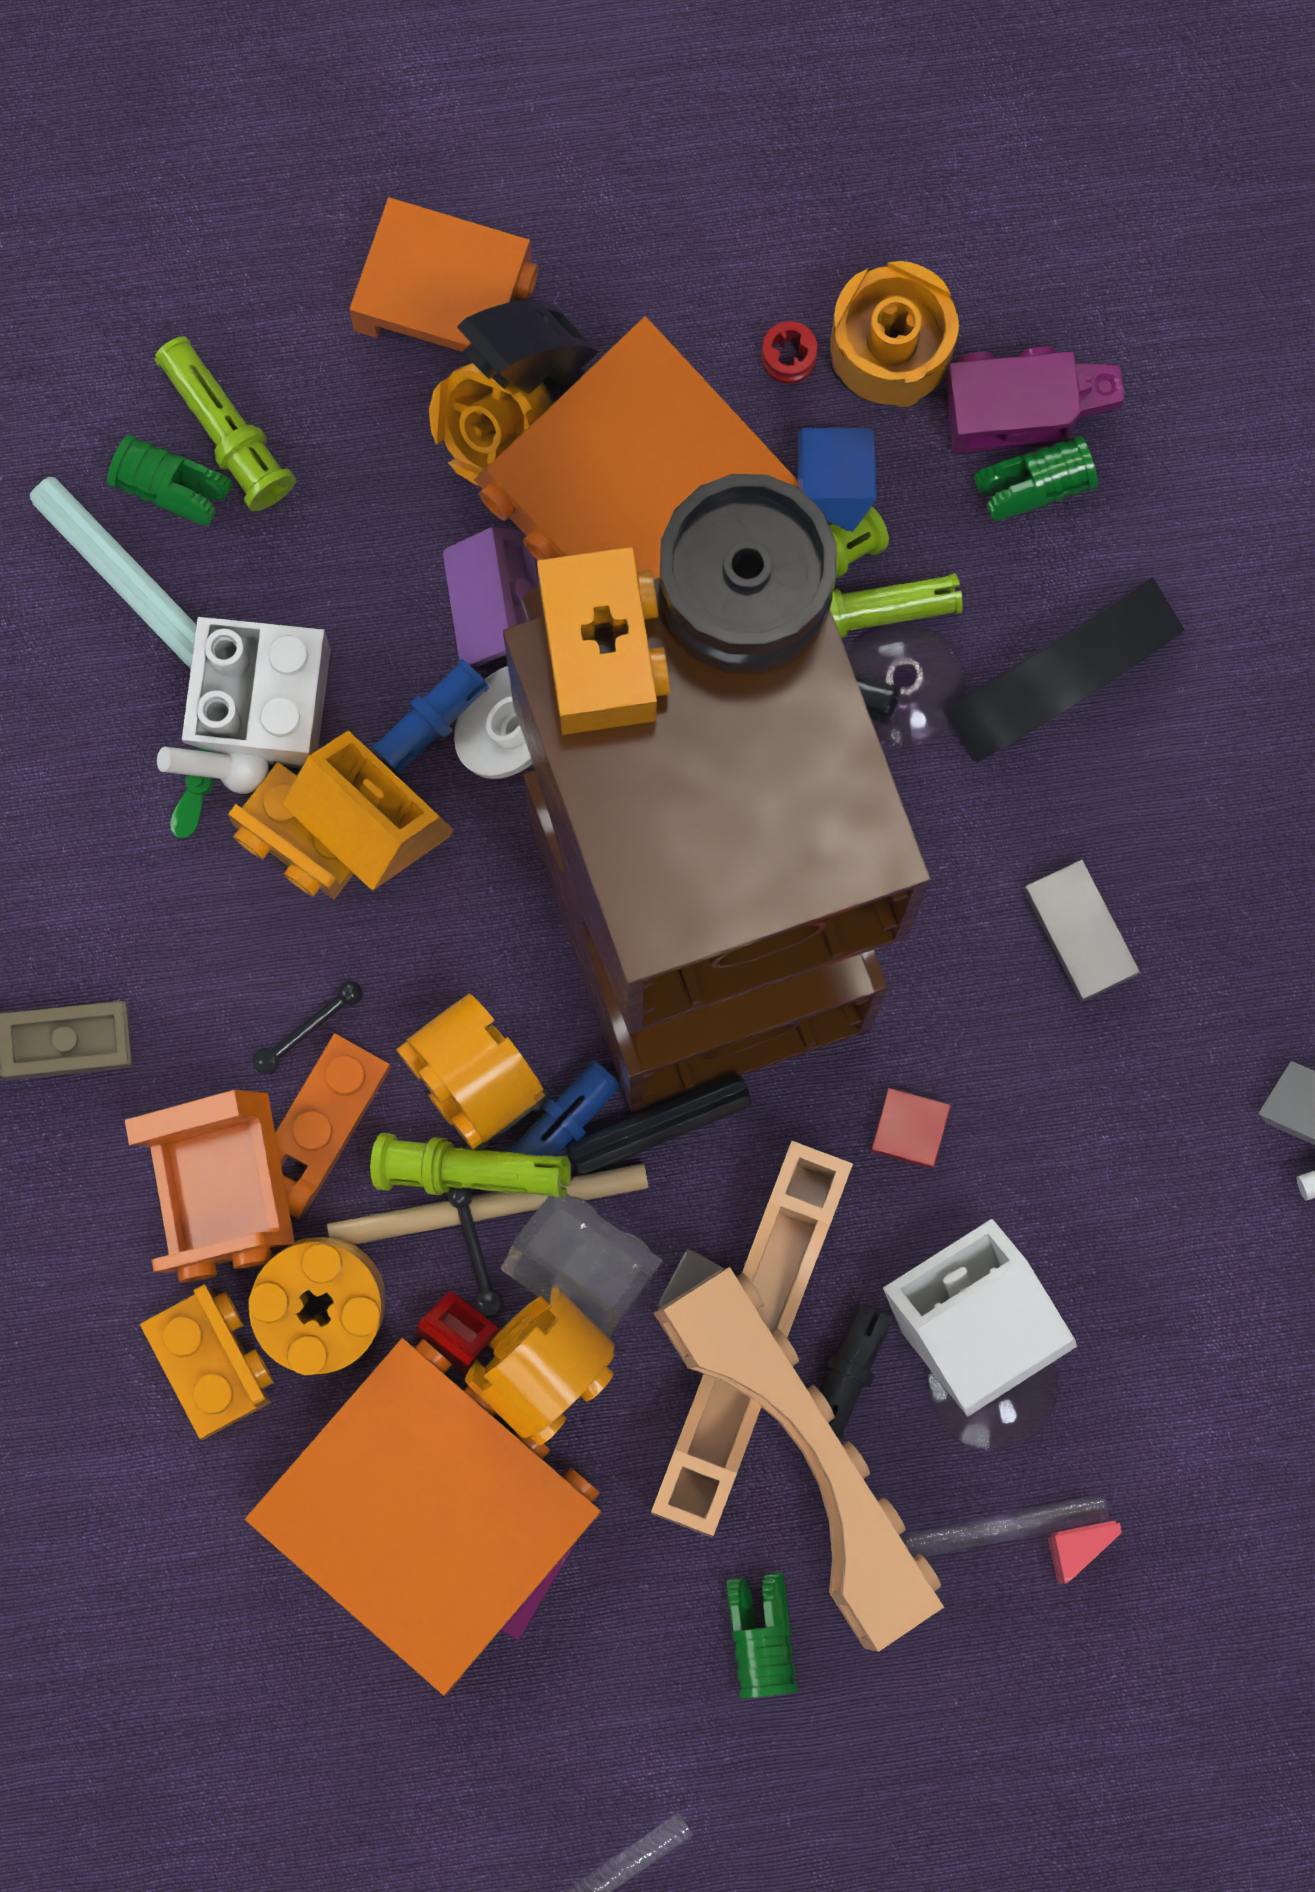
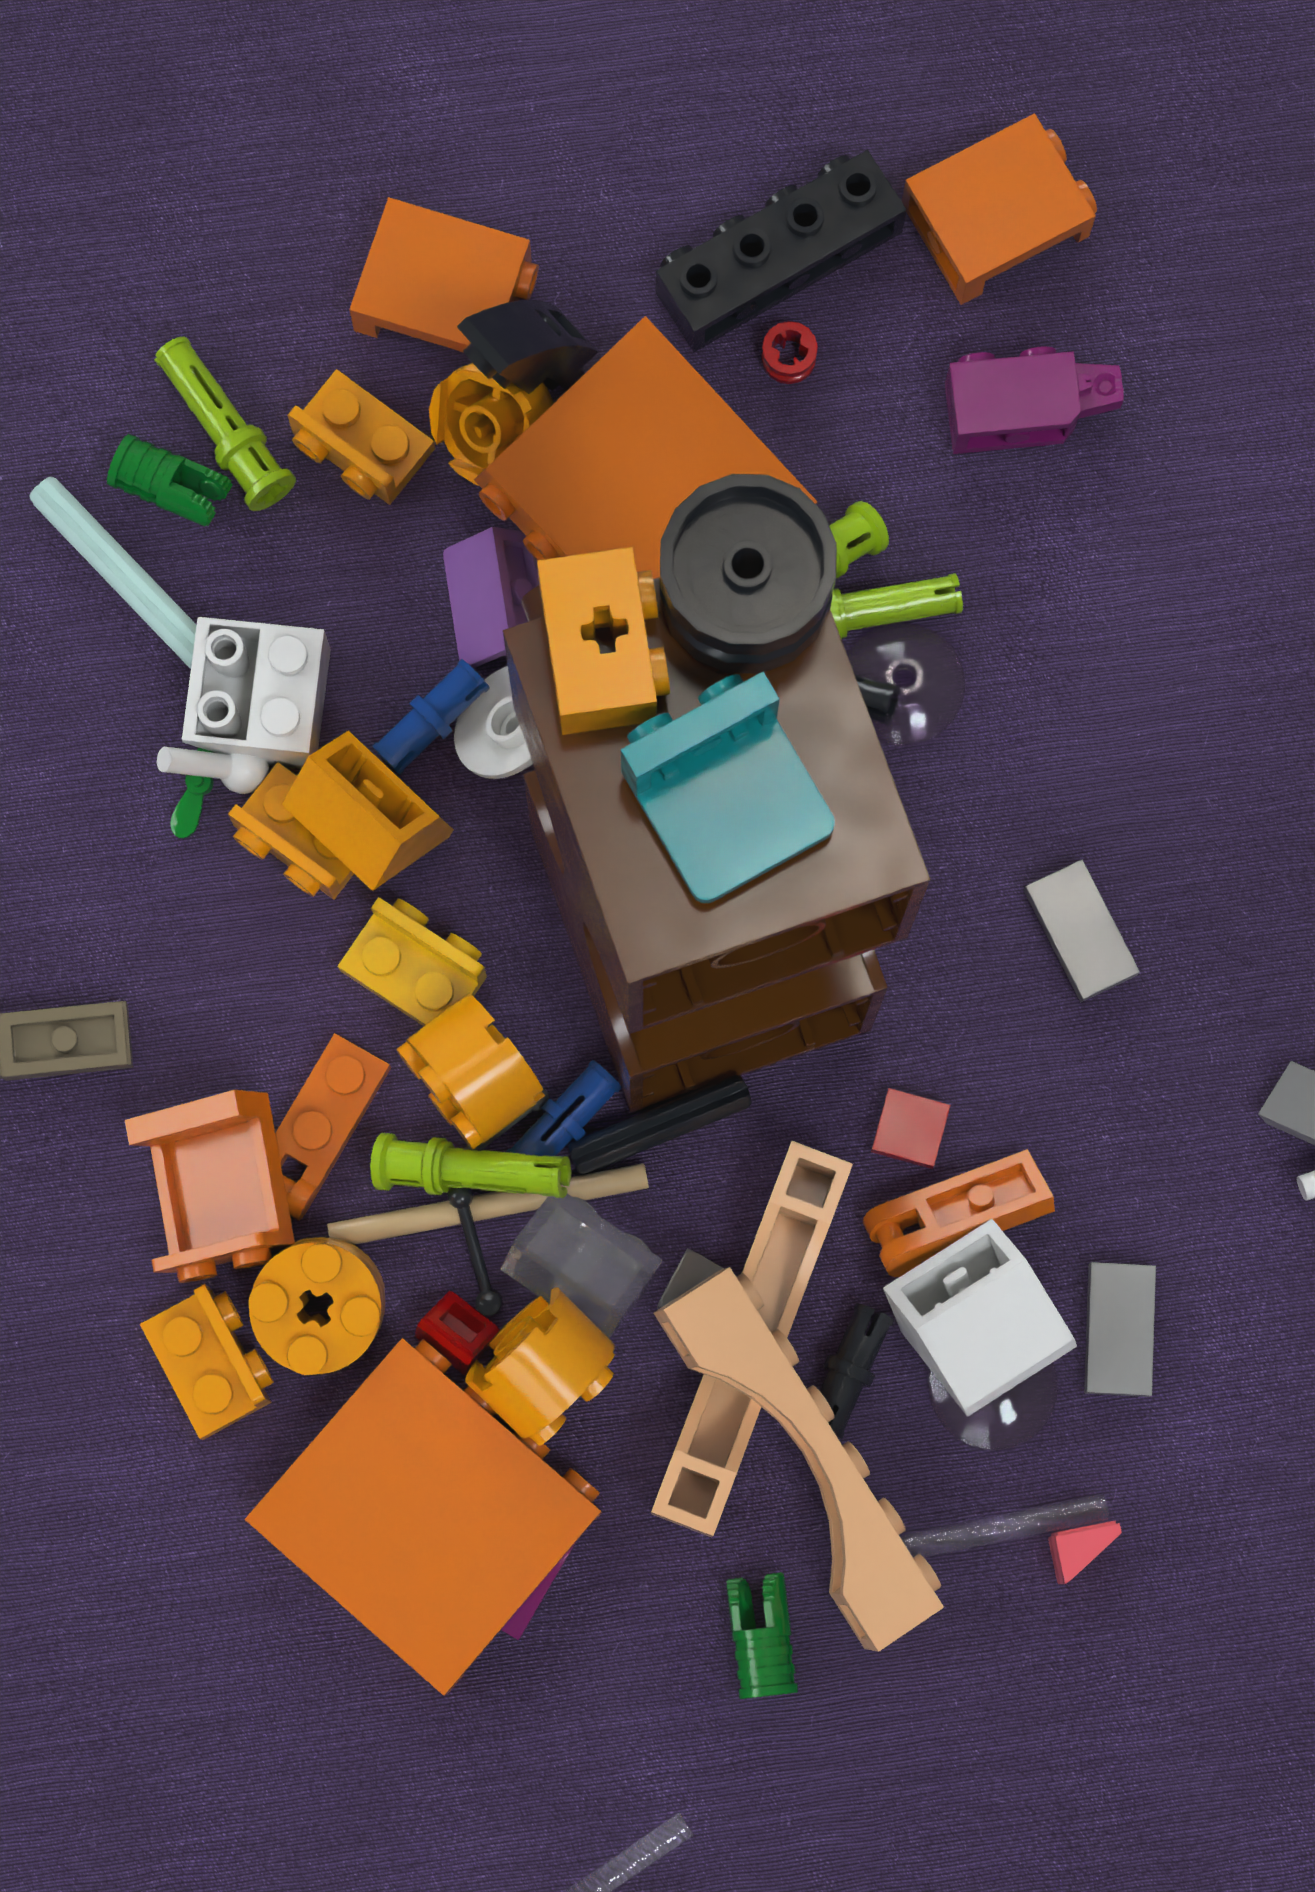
(267, 1060): black hinge -> none
(360, 437): none -> light orange bracket
(412, 964): none -> yellow bracket
(725, 787): none -> teal bracket
(779, 249): none -> black brick
(838, 472): blue slope -> none
(869, 310): light orange brick -> none
(998, 205): none -> orange panel
(1004, 1190): none -> orange plate
(1038, 478): green hinge -> none
(1064, 671): black slope -> none
(1120, 1329): none -> light grey tile

